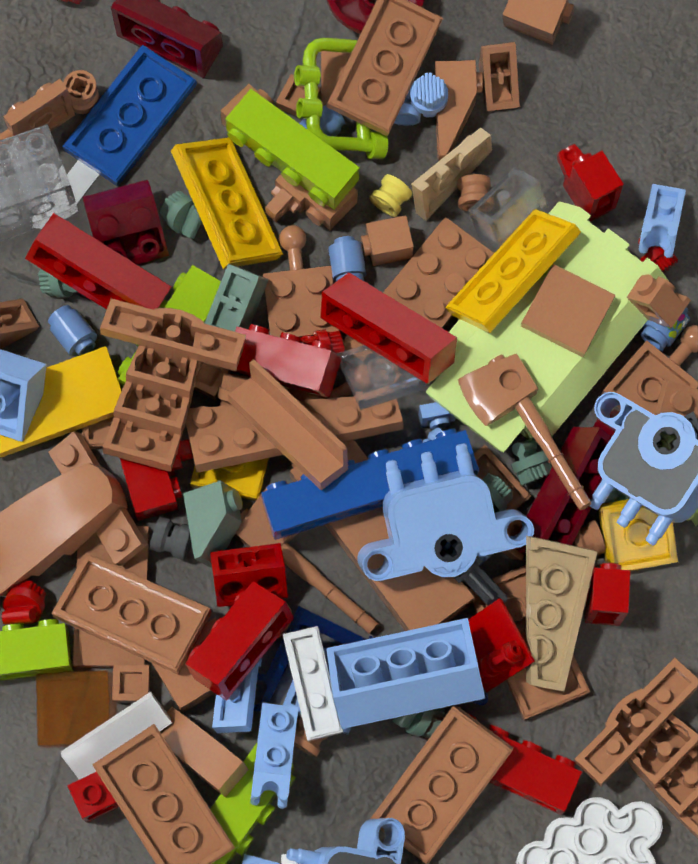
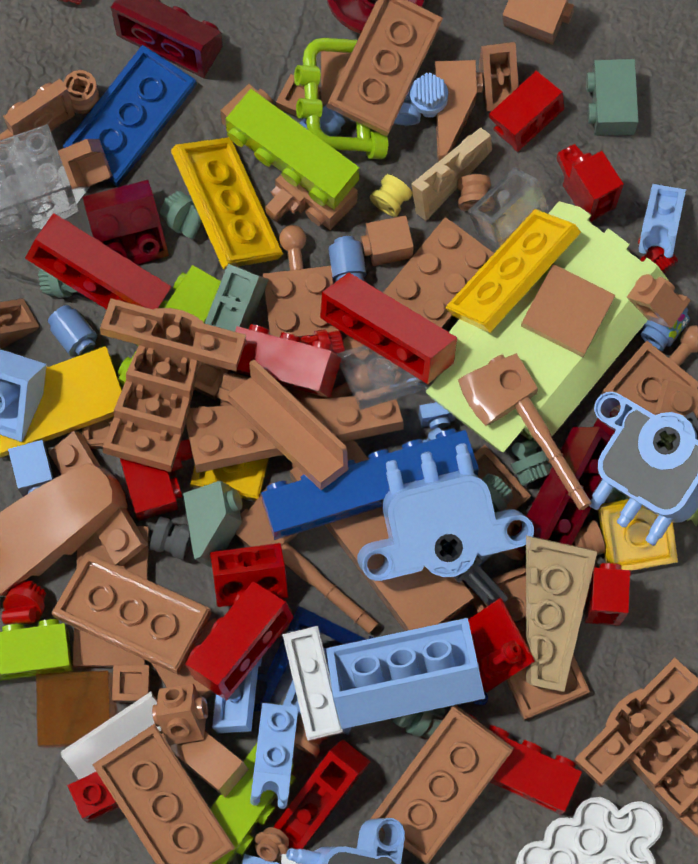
(30, 466): none -> light blue brick
(85, 163): none -> nougat panel
(180, 714): none -> nougat brick
(271, 844): none -> nougat plate
(321, 794): none -> red slope
(527, 110): none -> red hinge
(613, 97): none -> sand green brick

